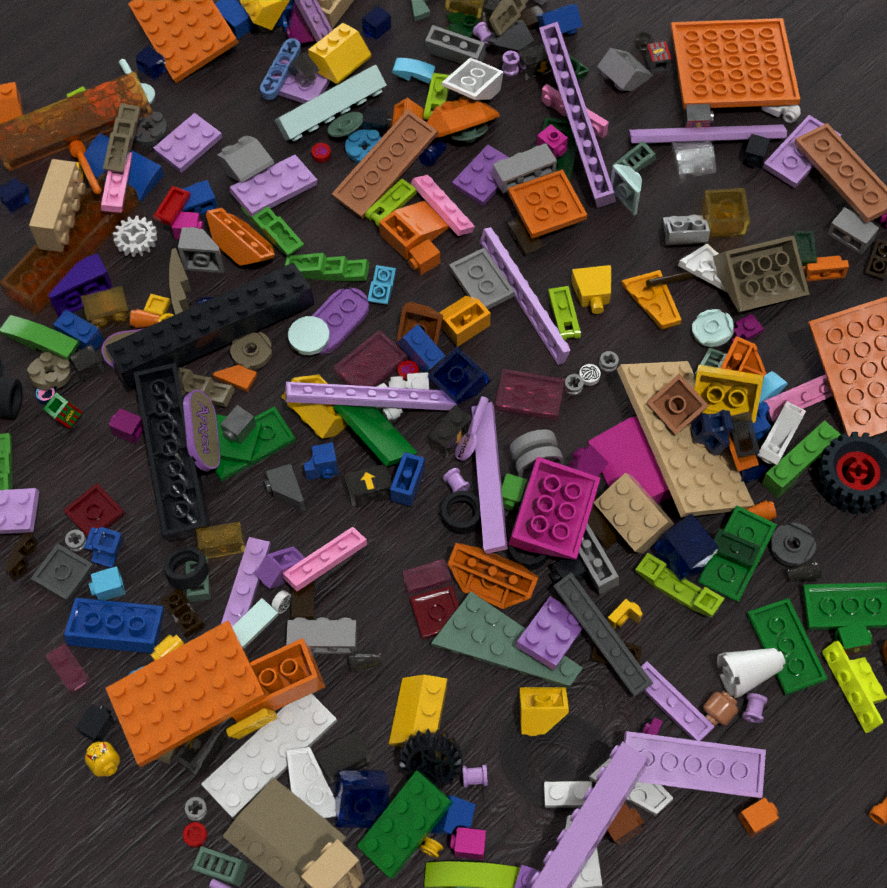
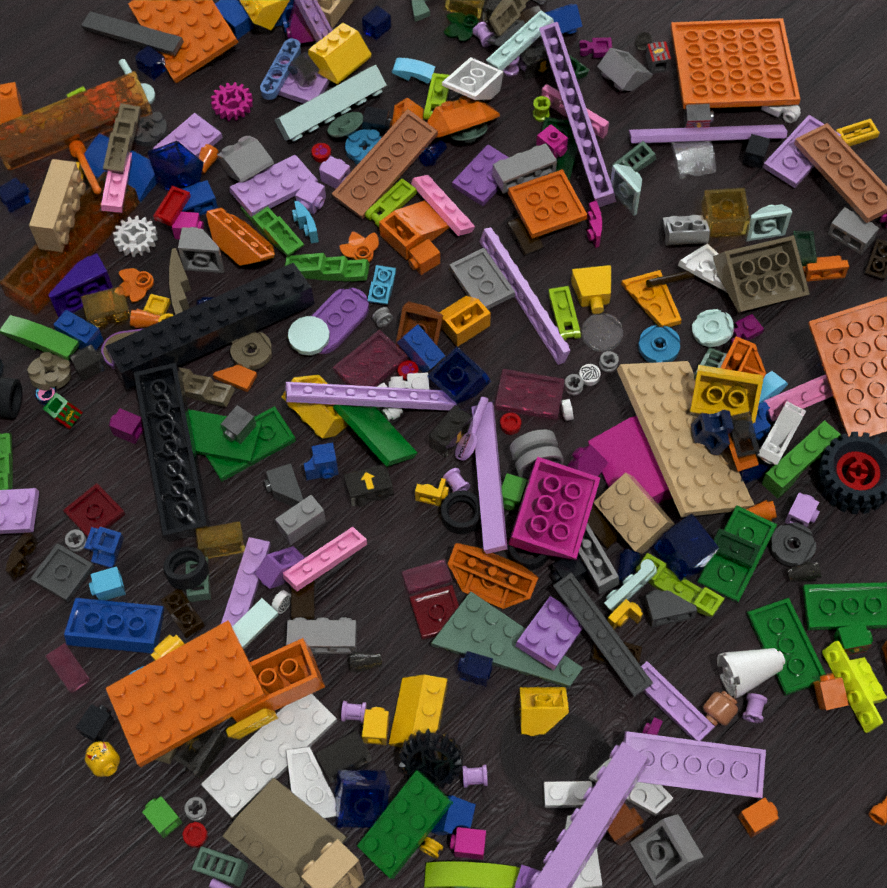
(132, 33): none -> dark grey tile
(133, 283): none -> orange plate
(161, 816): none -> bright green brick
(175, 165): none -> clear blue slope
(201, 430): tile -> none
(208, 155): none -> orange cone
(232, 101): none -> dark pink gear
(300, 519): none -> light grey brick
(305, 221): none -> medium azure slope
(311, 195): none -> lavender brick
(334, 171): none -> lavender brick
(353, 711): none -> lavender bush
(360, 246): none -> orange plate
(375, 726): none -> yellow brick
(382, 317): none -> light grey bush
(407, 479): blue brick -> none
(431, 495): none -> yellow bracket
(453, 46): light grey brick -> none
(475, 668): none -> clear blue brick
(510, 423): none -> red tile
(519, 41): none -> light aqua tile
(541, 107): none -> lime bush
(567, 410): none -> white tile
(595, 223): none -> dark pink slope
(598, 47): none -> magenta plate
(602, 332): none -> clear tile
(628, 563): none -> clear blue cone
(631, 585): none -> light aqua plate
(658, 334): none -> dark azure plate
(666, 849): none -> light grey slope
(667, 608): none -> dark grey slope
(677, 404): nougat slope -> none
(768, 222): none -> light aqua slope
(803, 510): none -> lavender brick
(830, 692): none -> orange brick
(859, 135): none -> yellow tile

